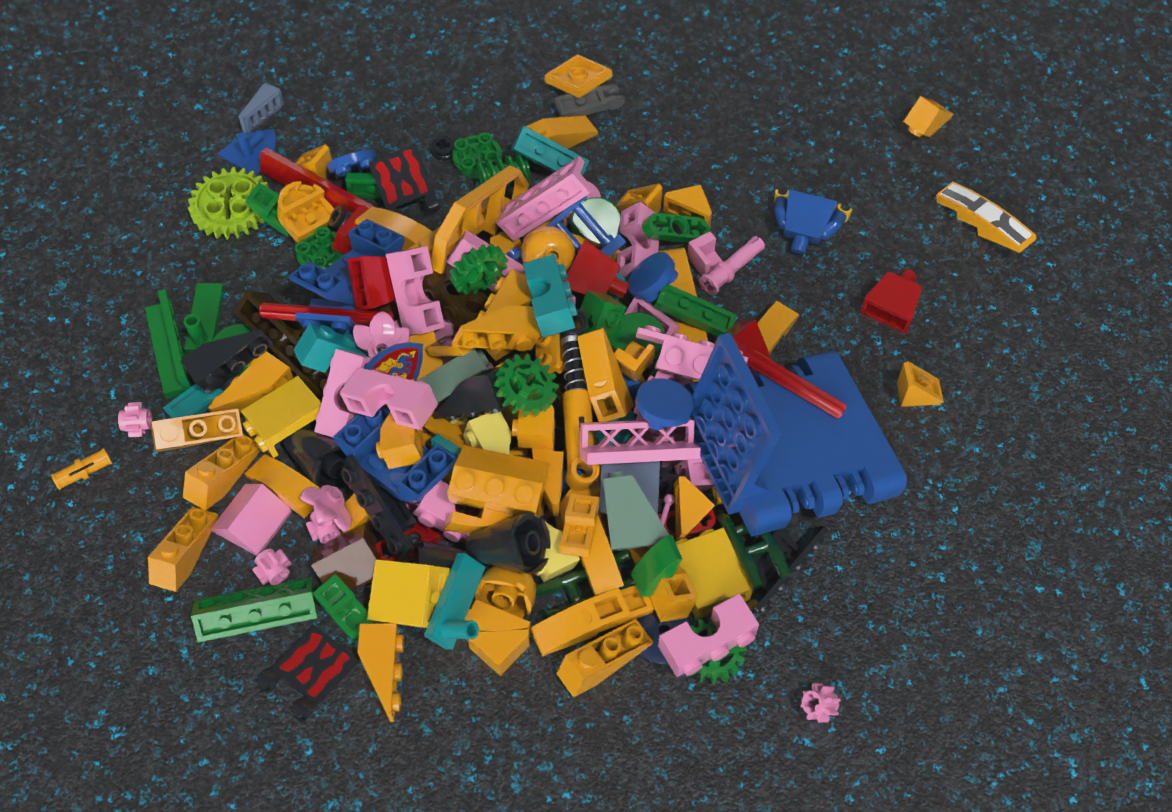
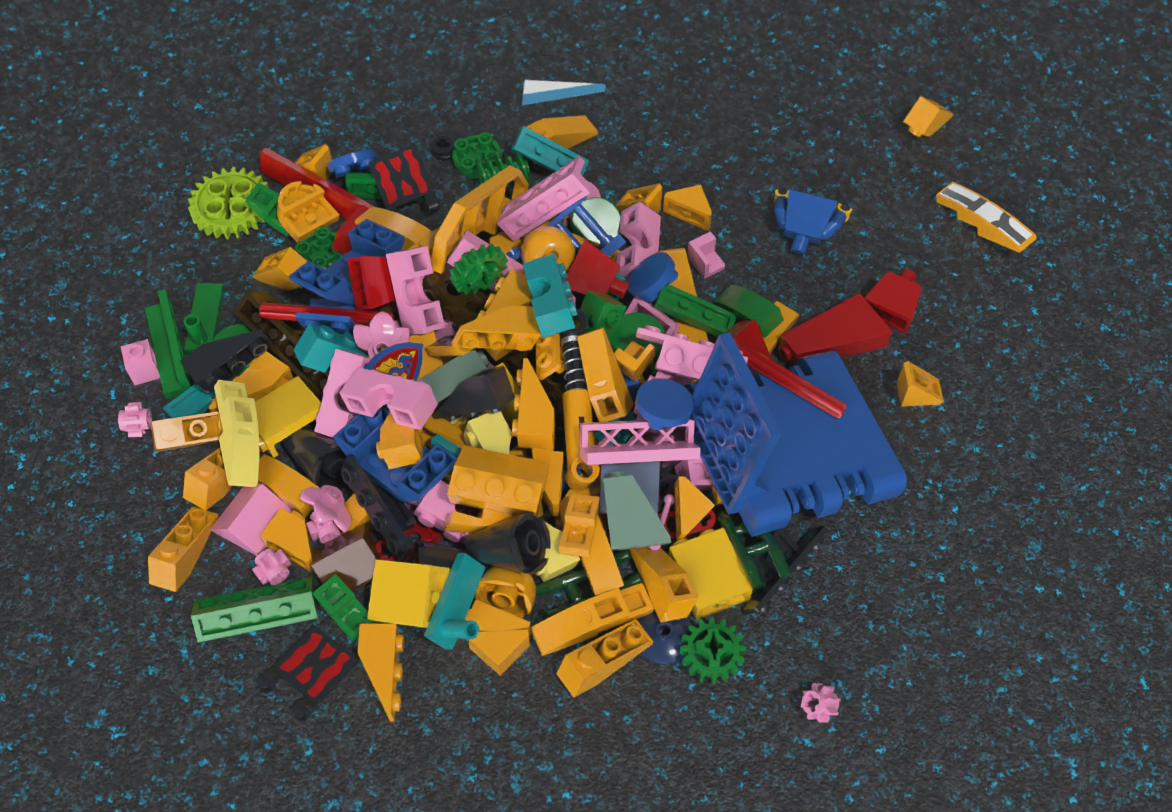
(62, 478): light orange pin -> none
(140, 362): none -> bright pink brick
(240, 433): none -> light yellow slope
(247, 148): blue shield -> none
(261, 107): sand blue slope -> none
(277, 268): none -> light orange slope
(291, 535): none -> light orange slope
(339, 216): black bush -> none
(526, 385): green gear -> none
(544, 91): none -> sticker
(578, 76): light orange tile -> none
(594, 101): dark grey hinge -> none
(655, 565): green slope -> none
(667, 233): green beam -> none
(688, 651): bright pink arch -> none
(725, 270): bright pink pin -> none
(750, 306): none -> green slope
(846, 328): none -> red slope

